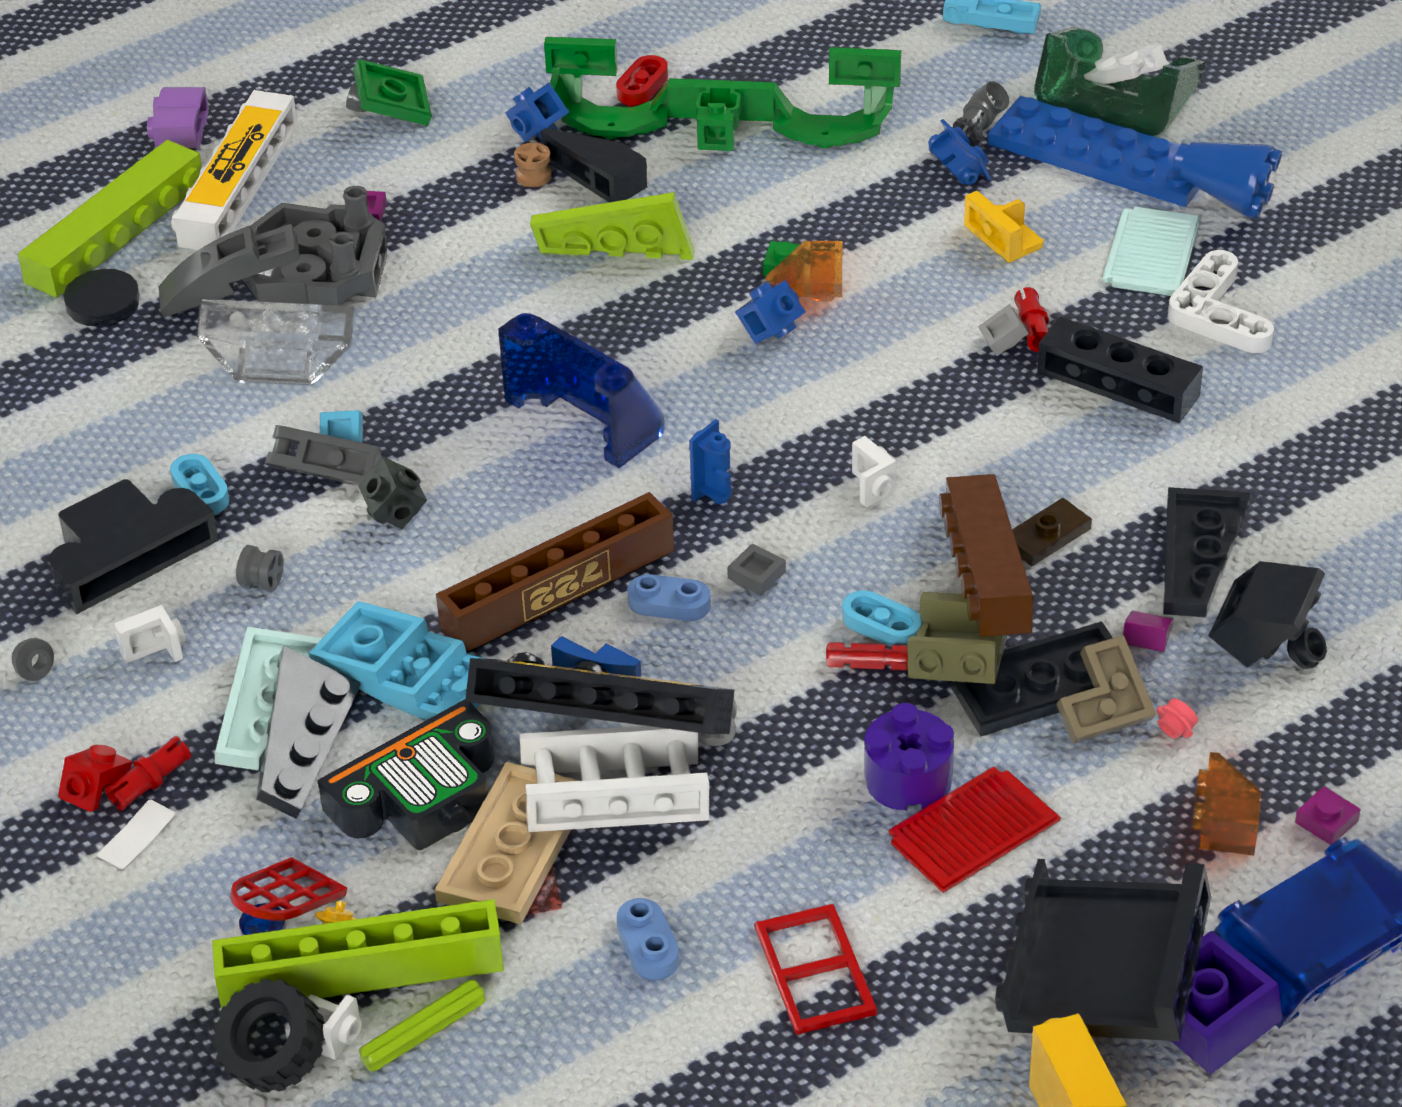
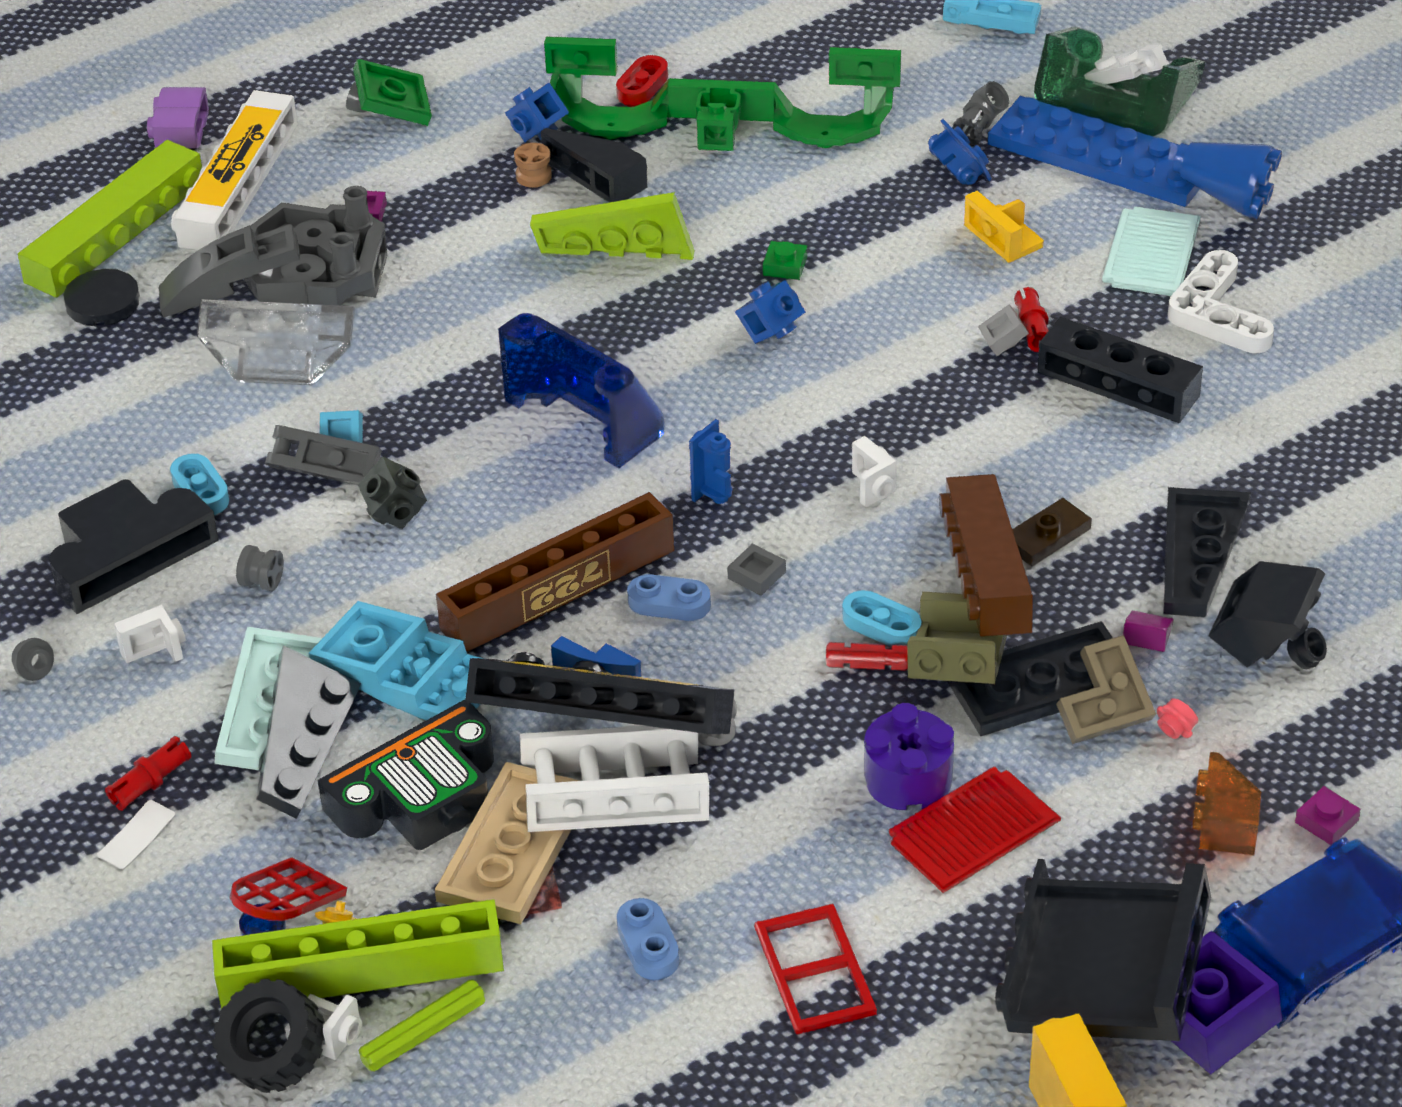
(87, 774): red bracket -> none
(812, 270): clear orange slope -> none

